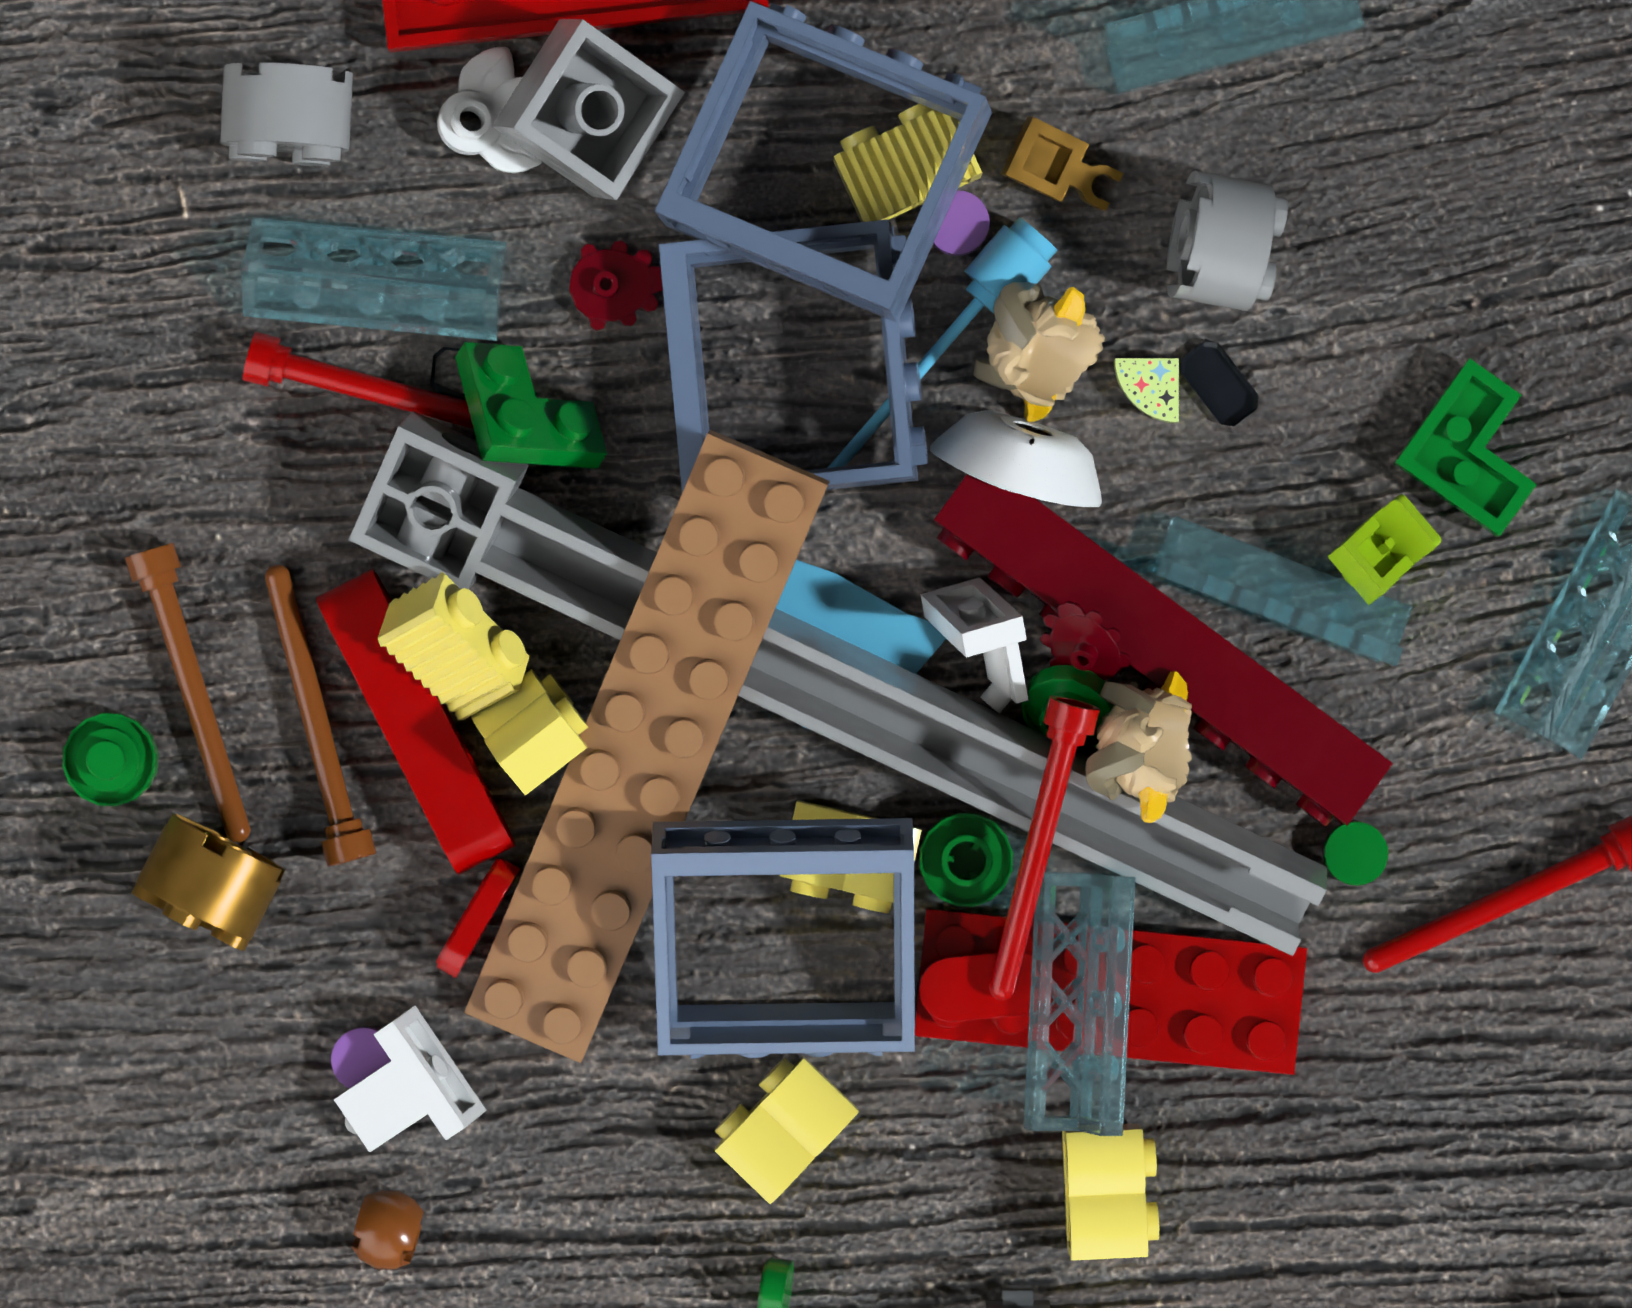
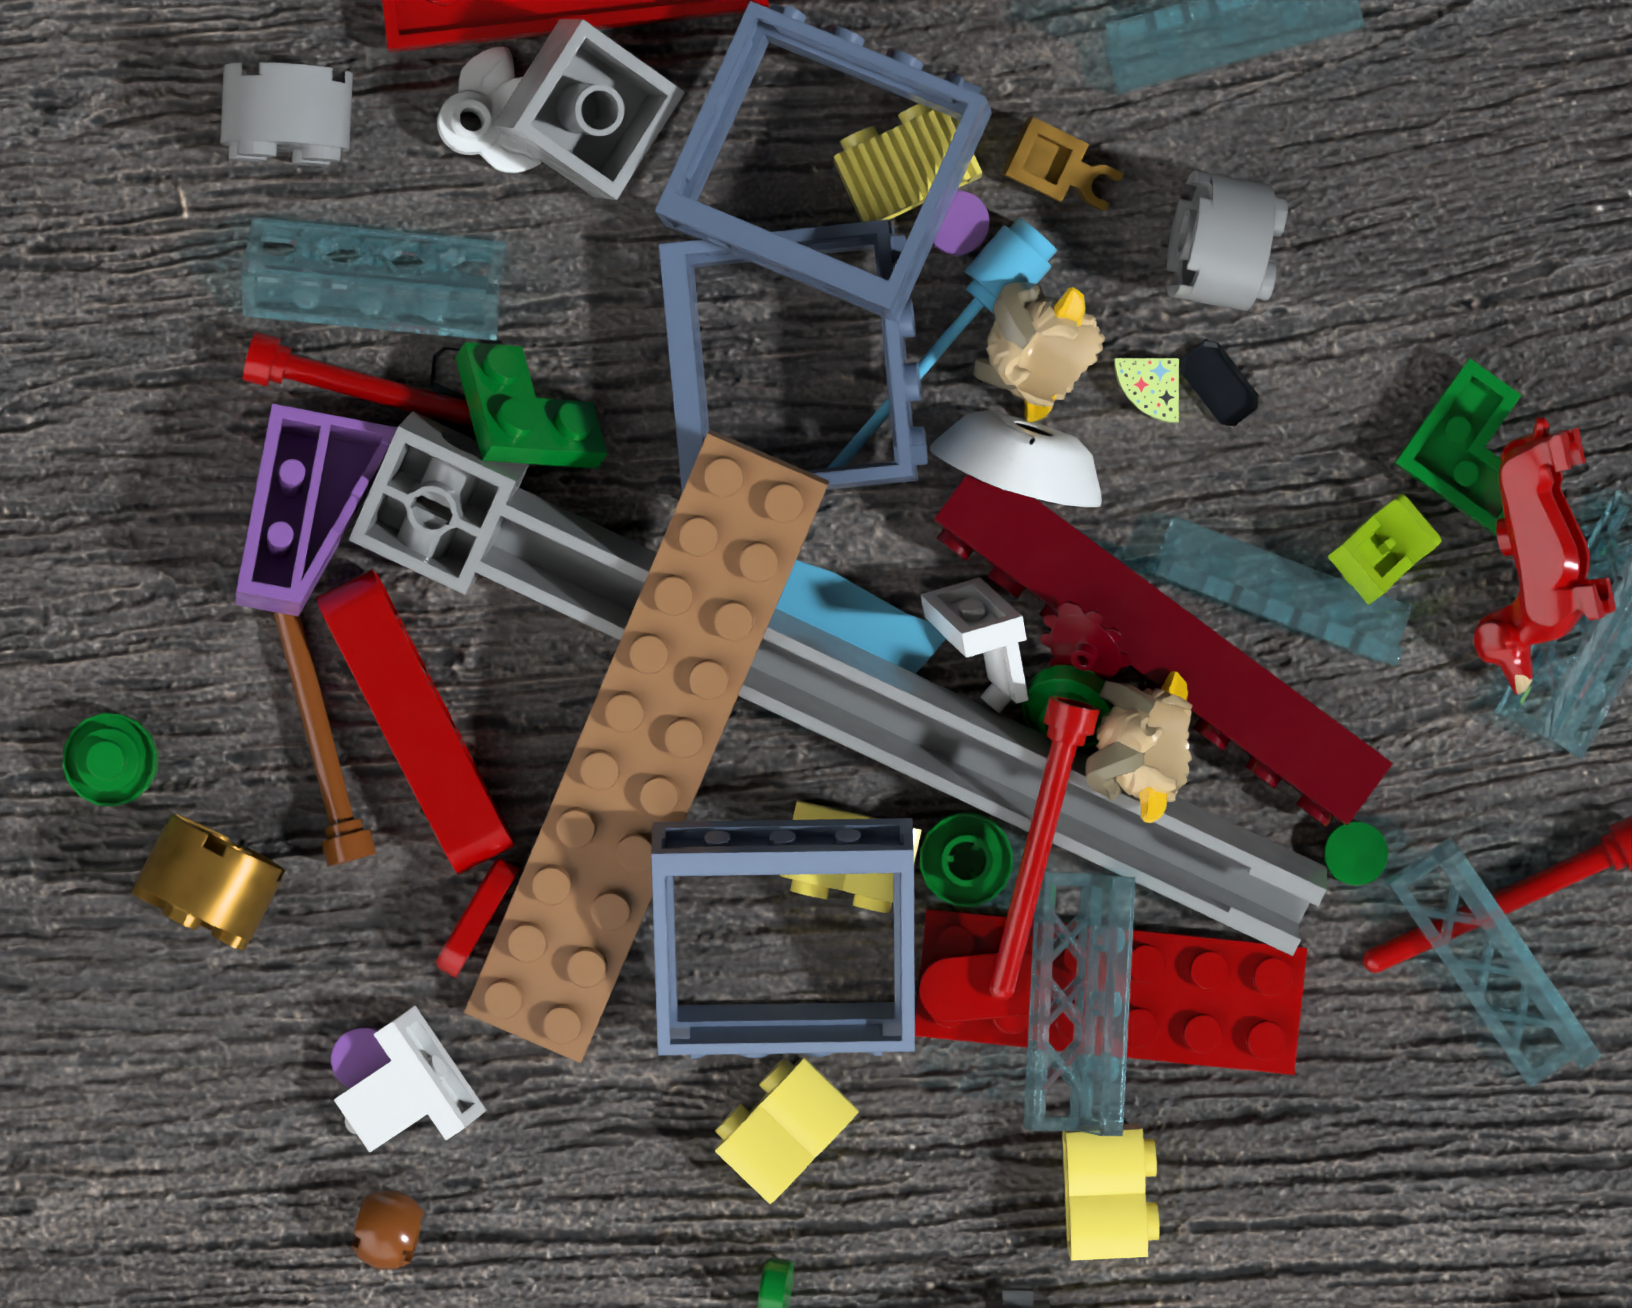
(157, 574): dark orange piece -> none
(304, 500): none -> medium lavender wedge
(453, 646): light yellow brick -> none
(532, 731): light yellow brick -> none
(614, 284): dark red piece -> none
(1519, 960): none -> clear light blue fence
(1547, 553): none -> red animal

